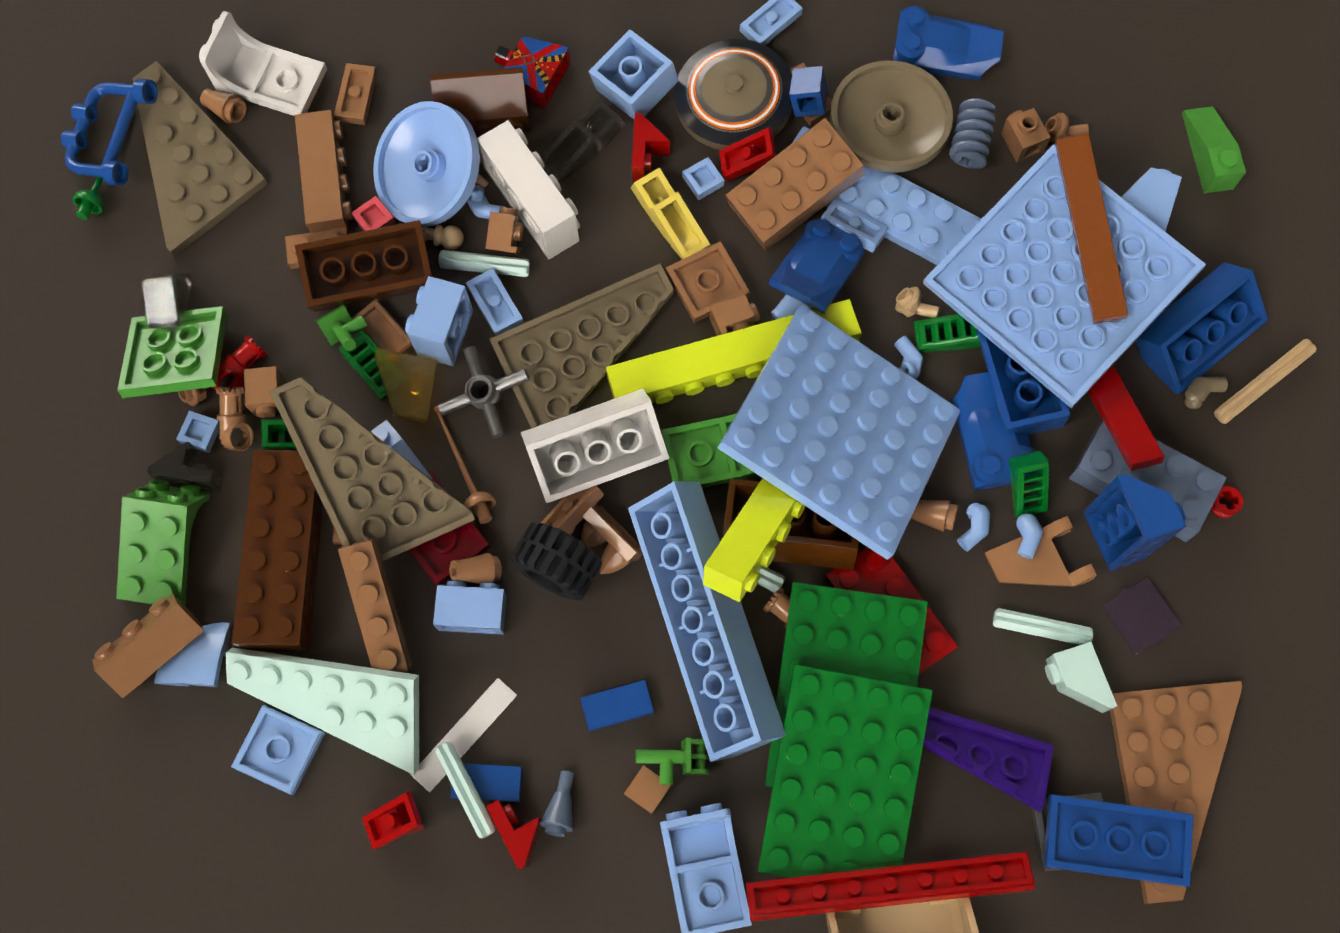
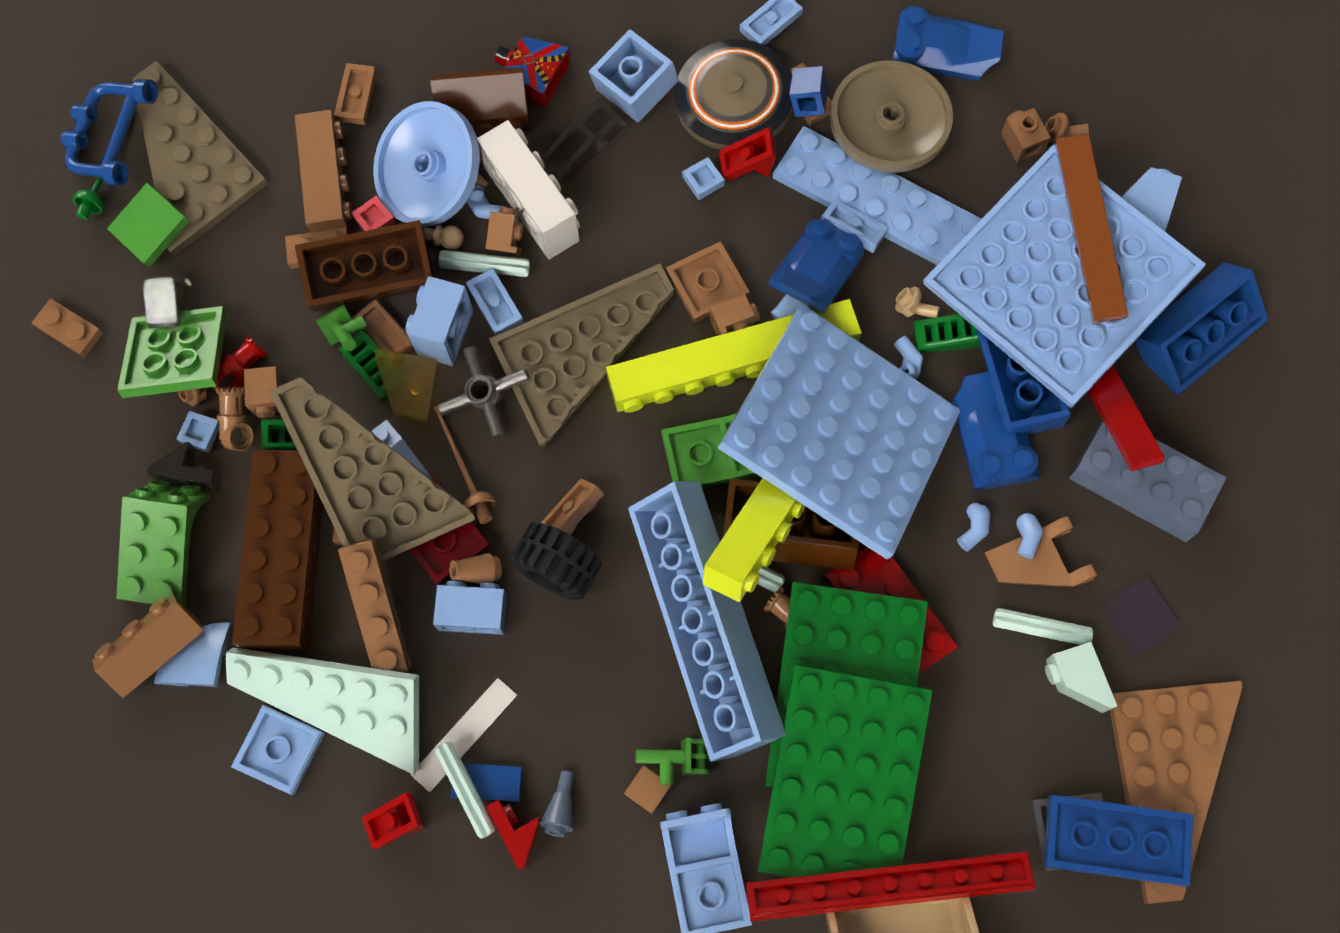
(67, 328): none -> medium nougat plate
(148, 224): none -> bright green tile
(225, 105): medium nougat cone -> none
(259, 71): white bracket -> none
(595, 445): white brick -> none
(617, 705): blue tile -> none
(621, 545): medium nougat tile -> none
(646, 143): red slope -> none
(669, 214): light yellow slope -> none
(795, 184): medium nougat brick -> none
(936, 514): medium nougat cone -> none
(973, 133): sand blue piece -> none
(994, 755): dark purple wing -> none
(1025, 464): green slope -> none
(1132, 520): blue slope -> none
(1200, 389): dark tan arm -> none
(1214, 150): bright green slope -> none
(1231, 494): red bush -> none
(1265, 381): tan axle -> none

